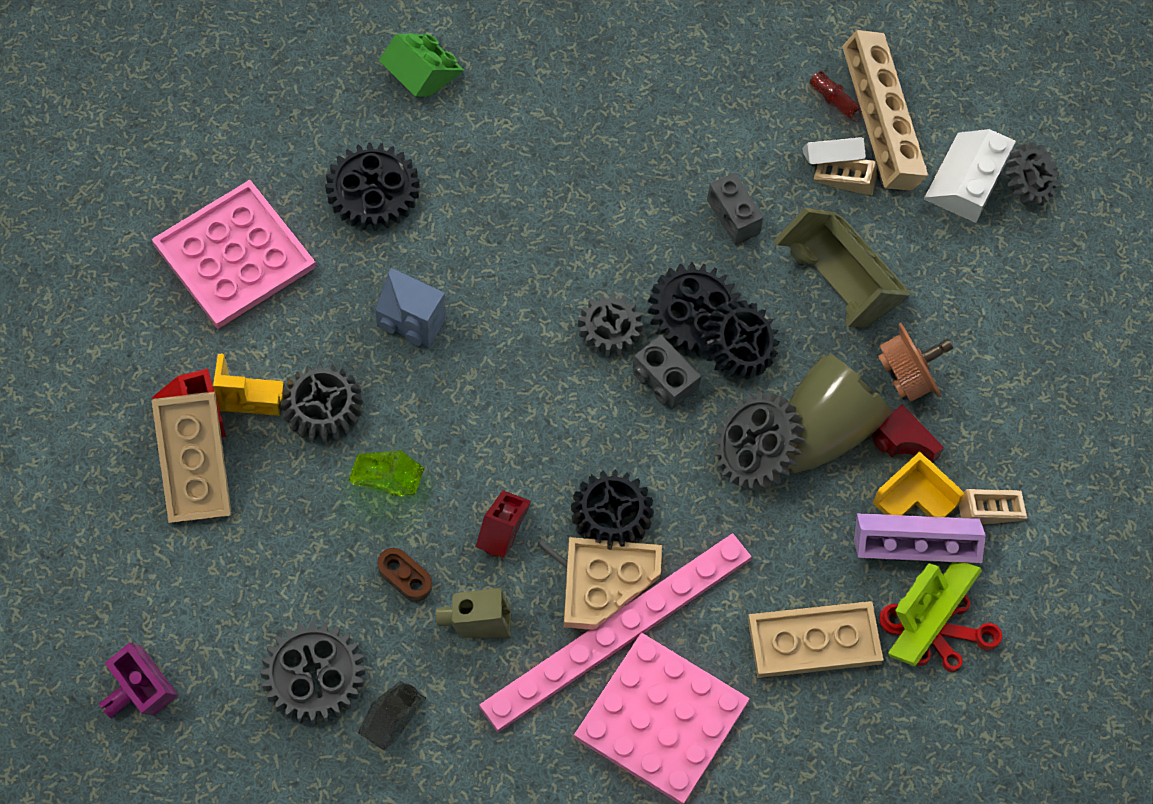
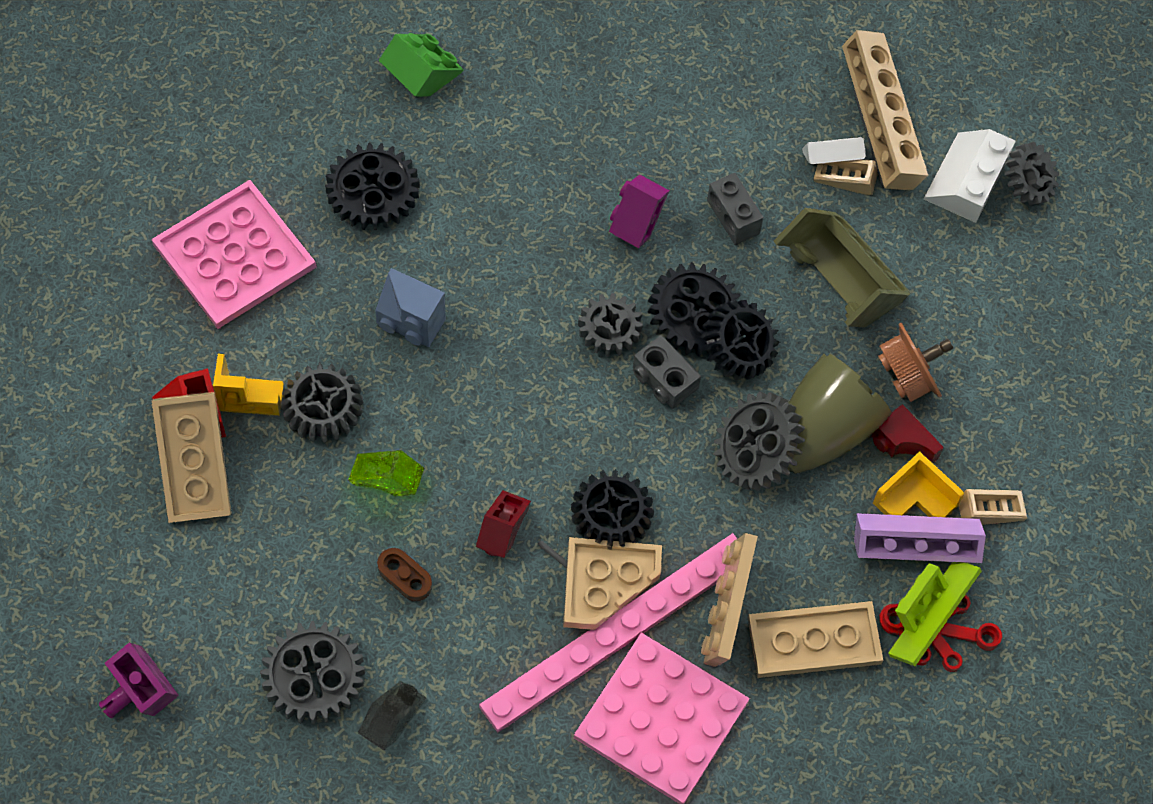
(478, 614): olive torso -> none
(638, 210): none -> magenta brick
(731, 593): none -> tan plate
(834, 93): clear red axle -> none

